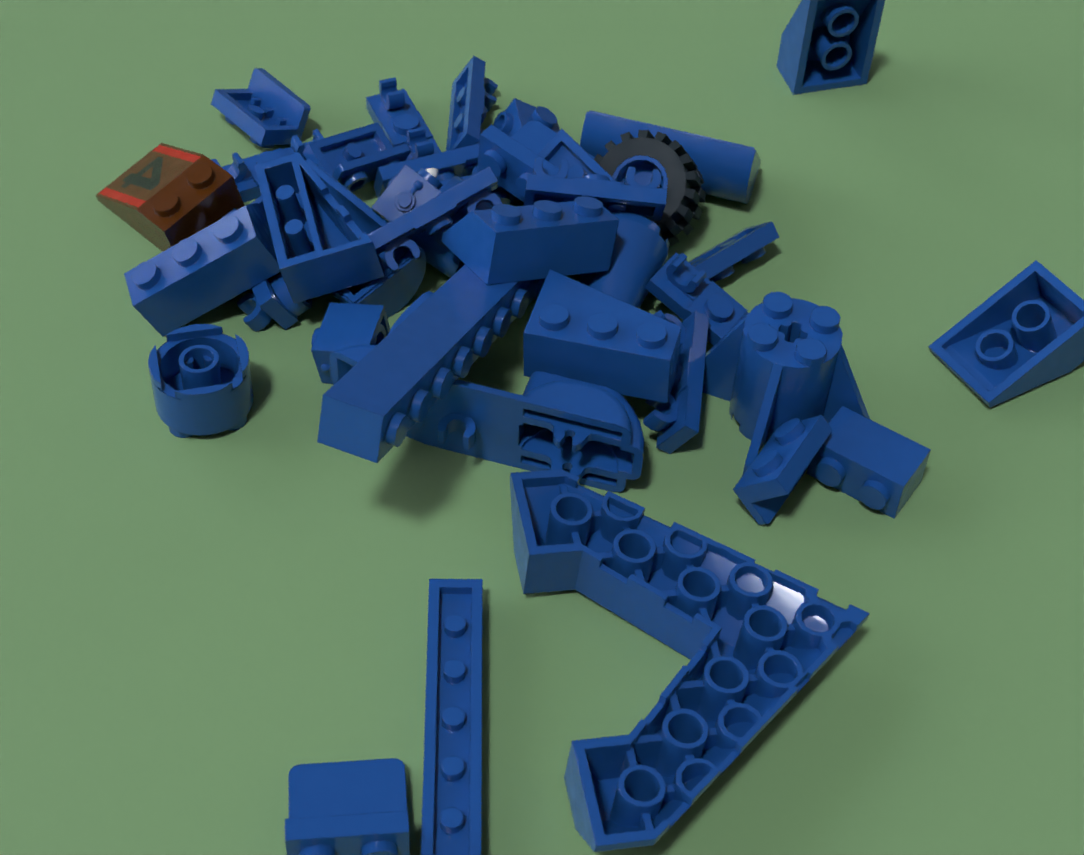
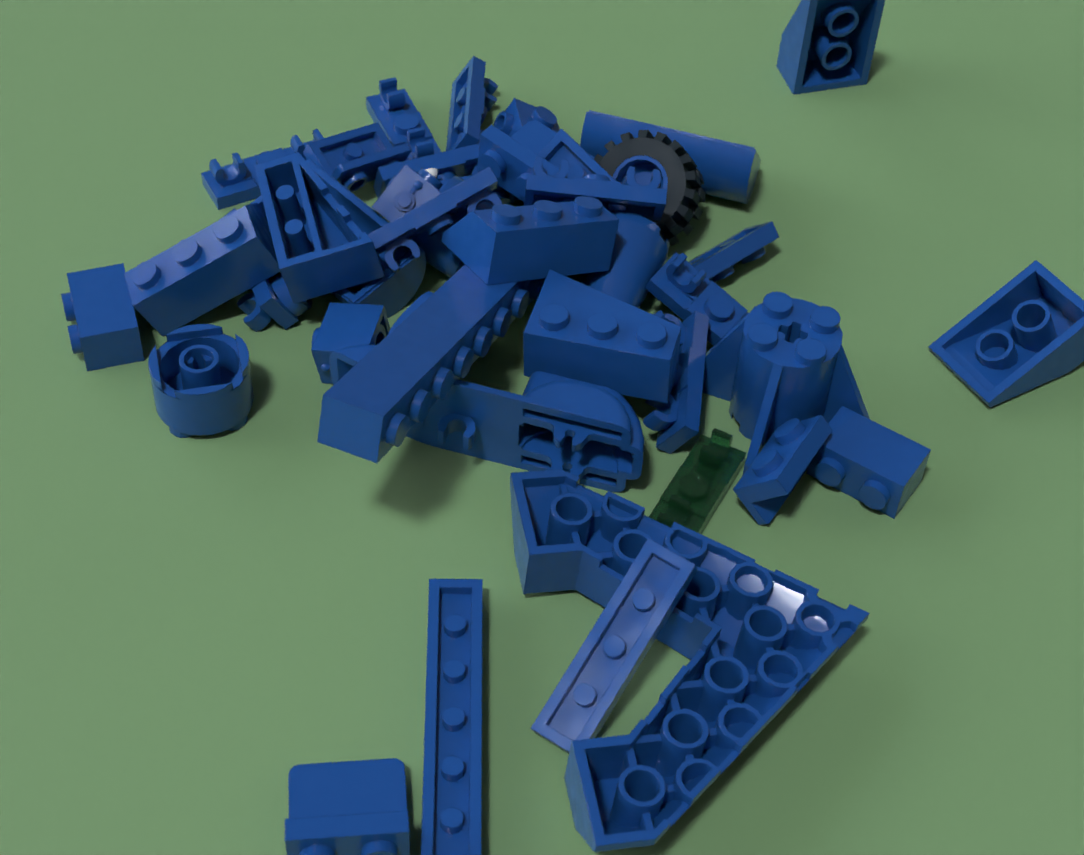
(104, 317): none -> blue brick
(171, 195): reddish brown slope -> none
(264, 110): blue bracket -> none
(615, 646): none -> blue plate
(700, 482): none -> clear green plate

